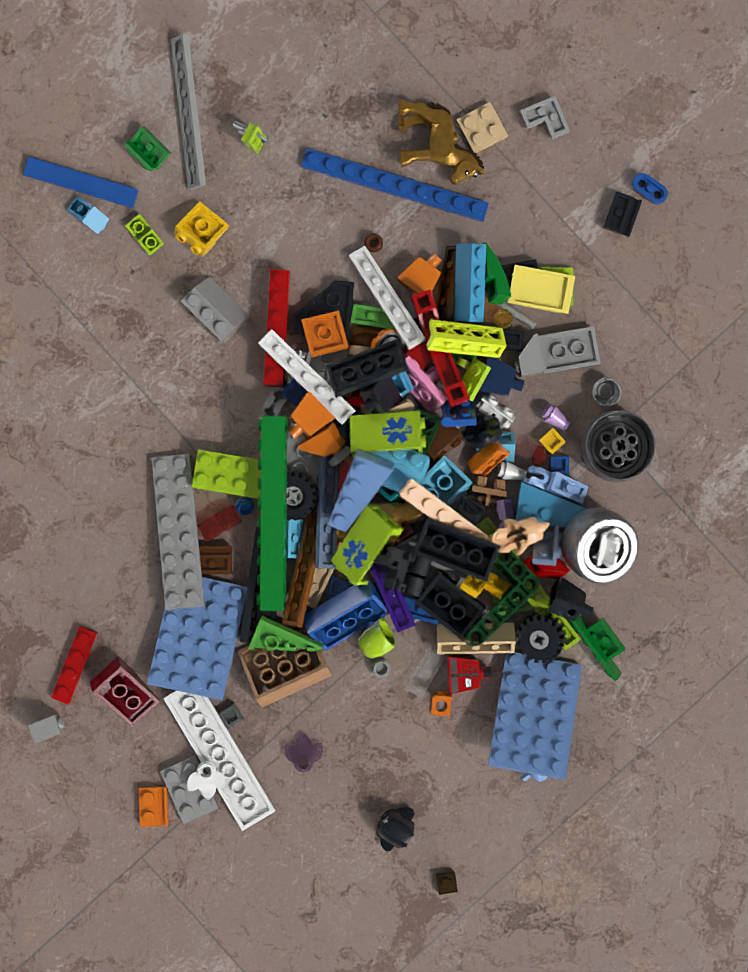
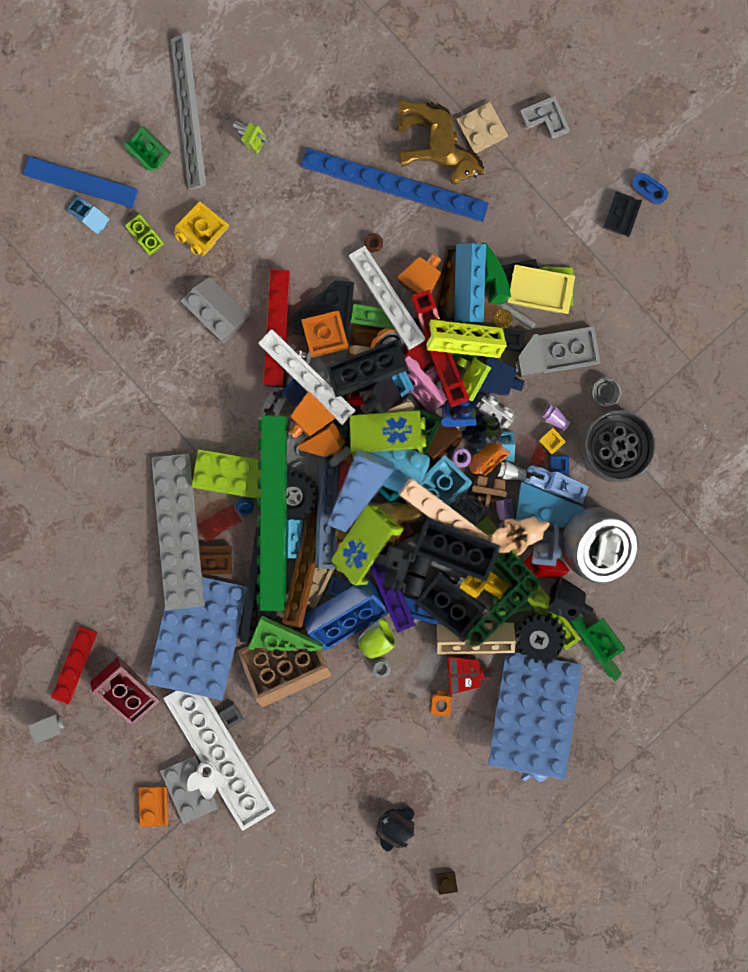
(303, 750): clear purple plate -> none
(466, 457): none -> lavender cone

